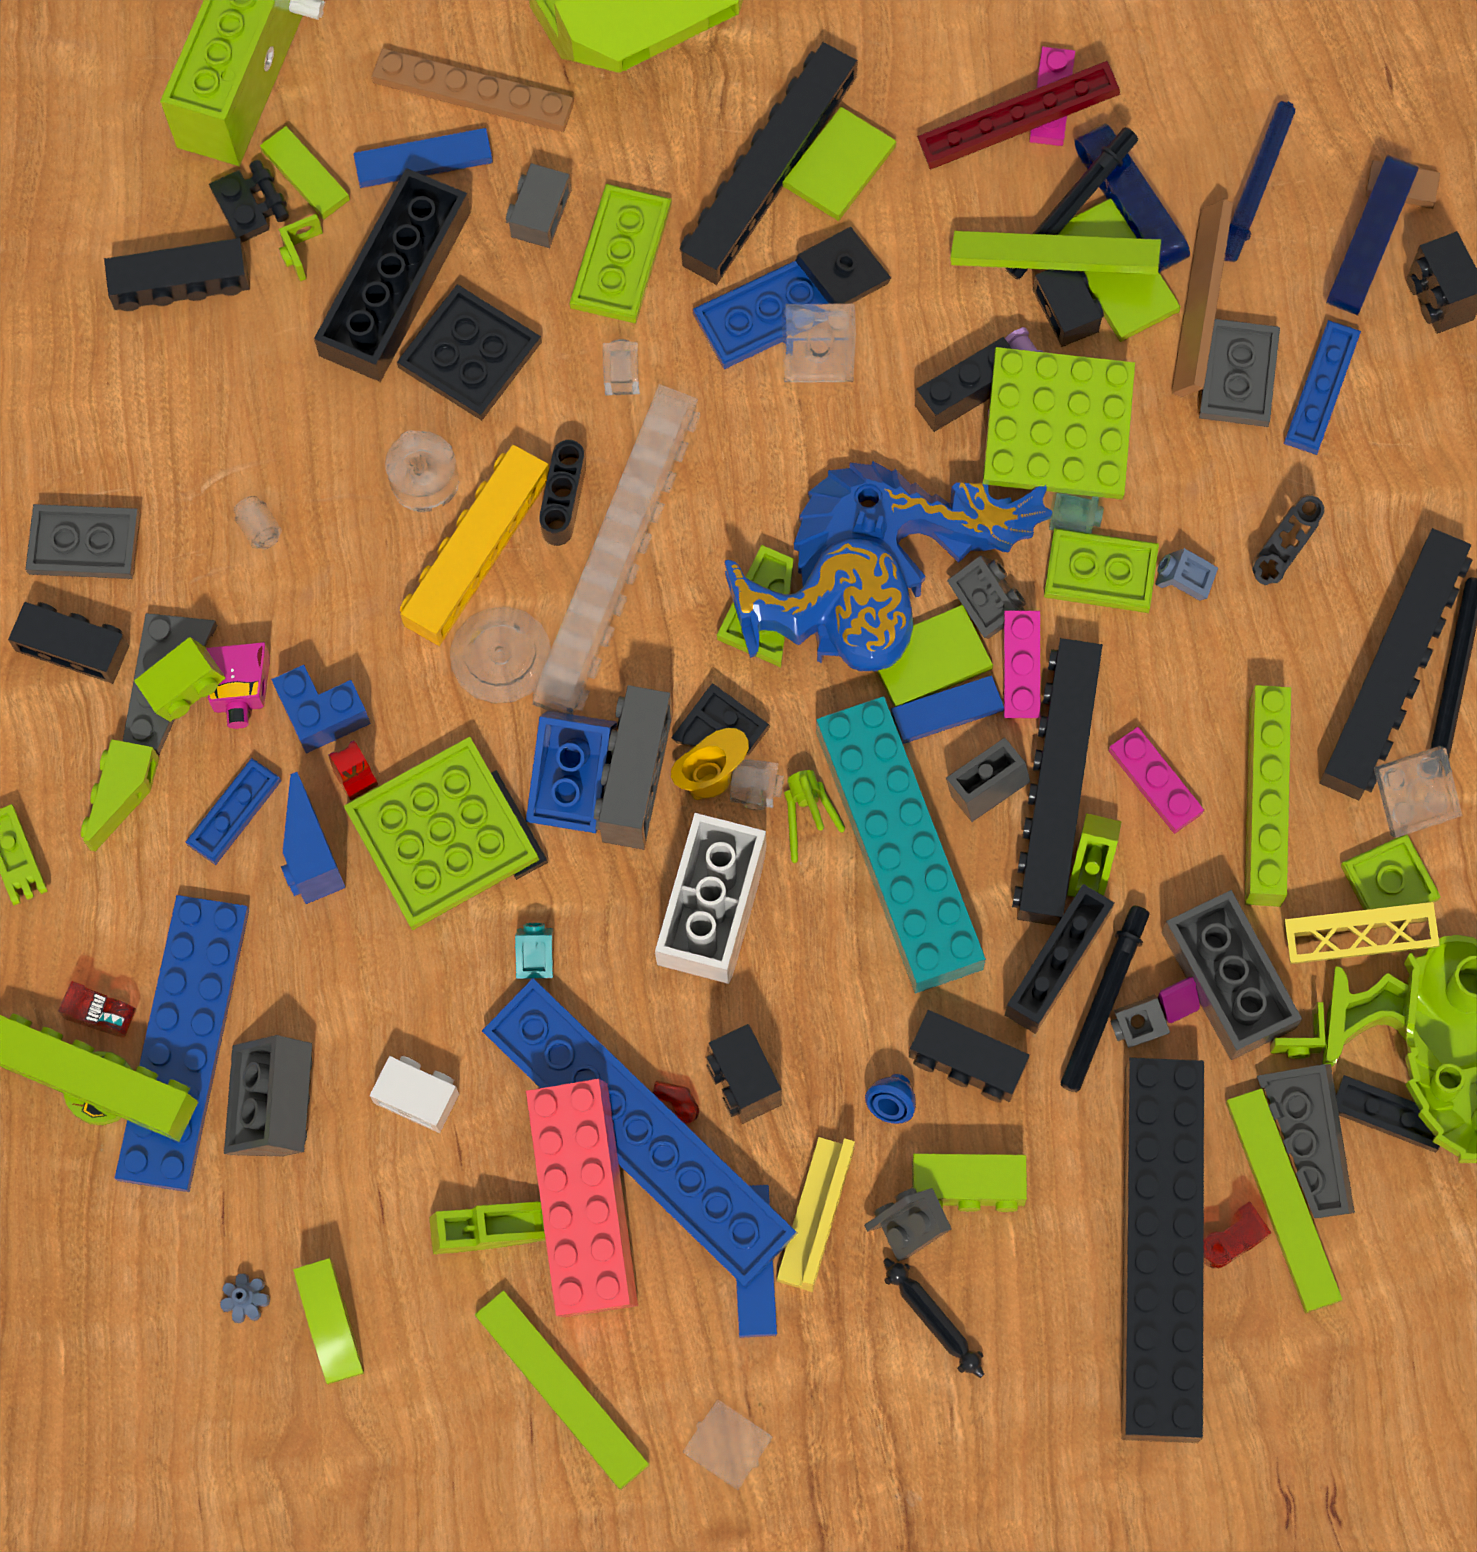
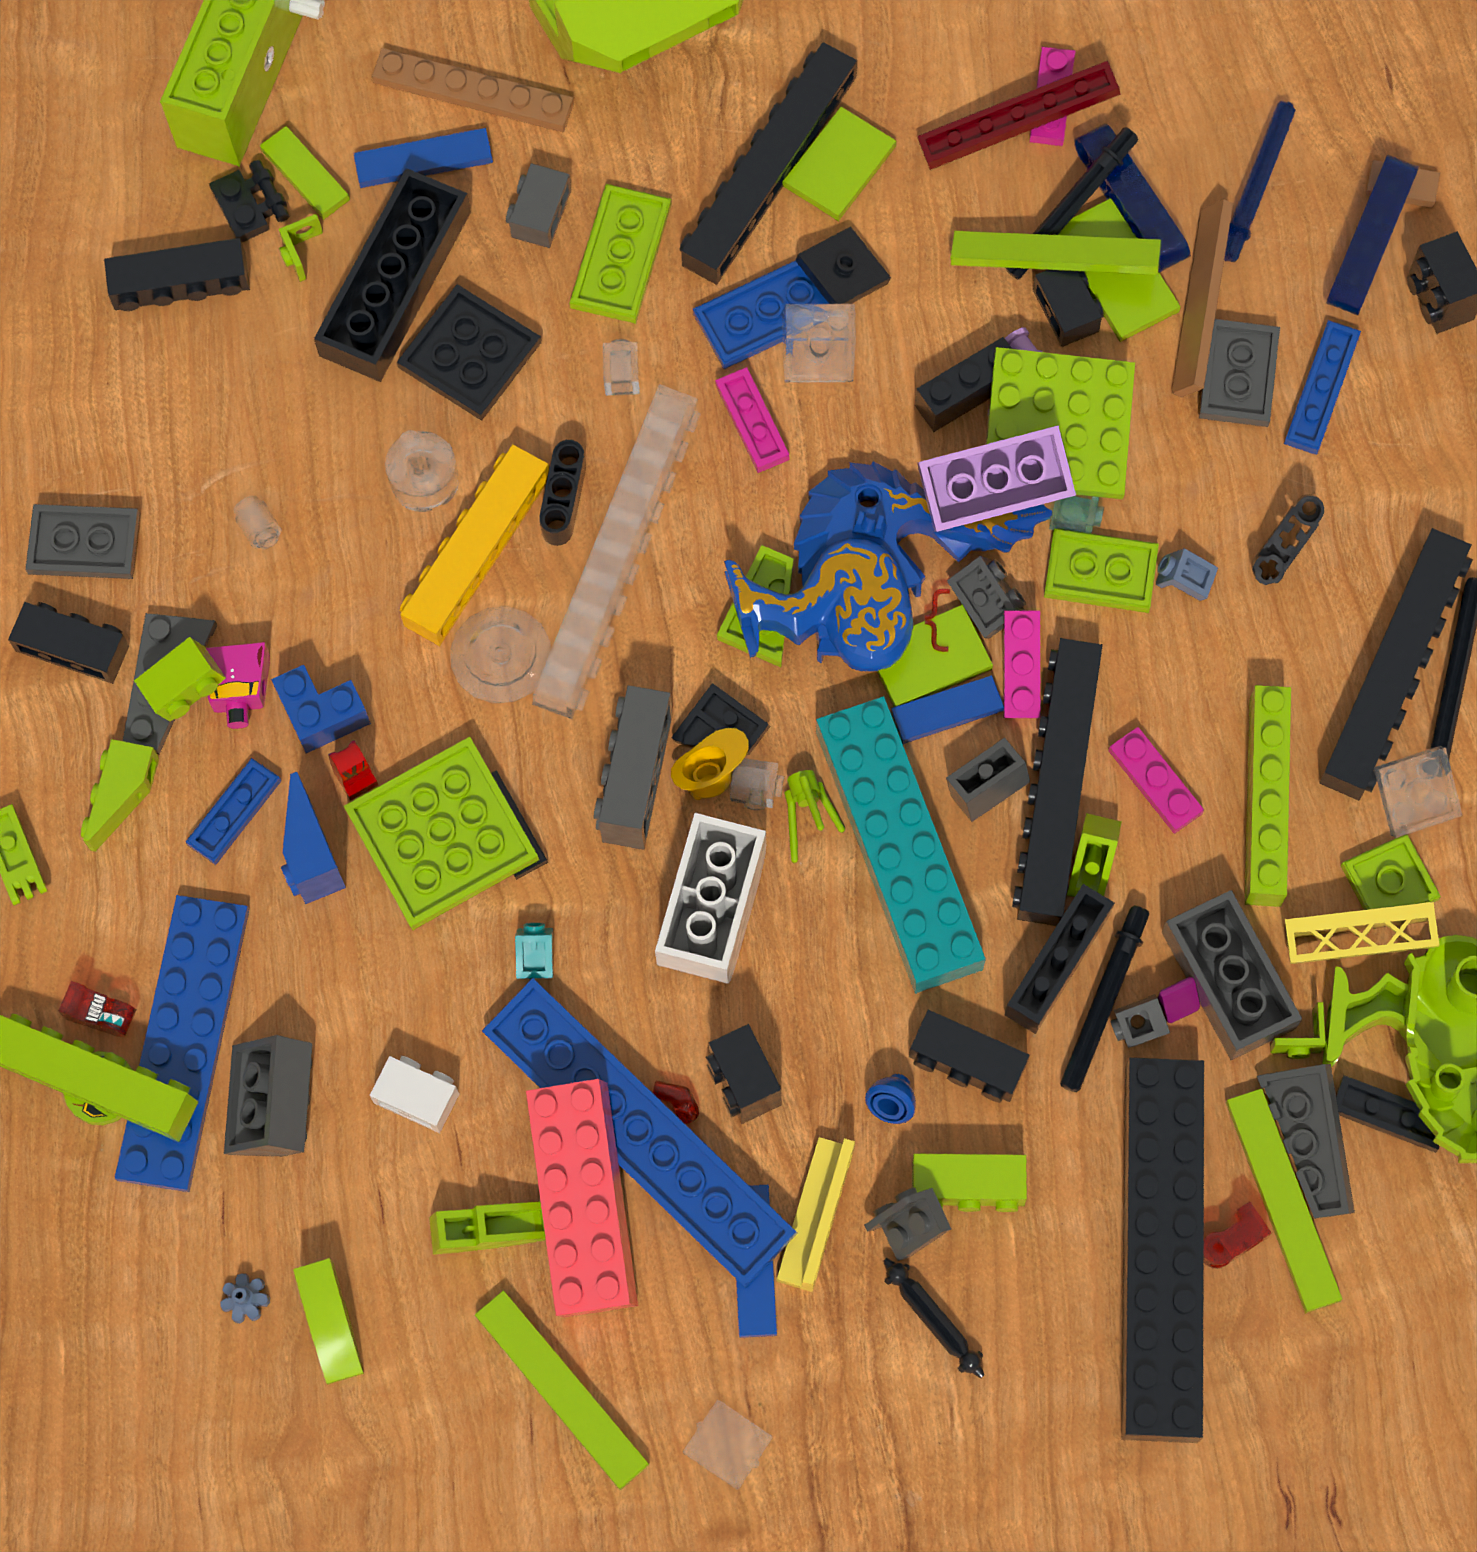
(568, 770): blue slope -> none
(752, 420): none -> dark pink plate
(932, 624): none -> clear red piece
(996, 478): none -> lavender brick

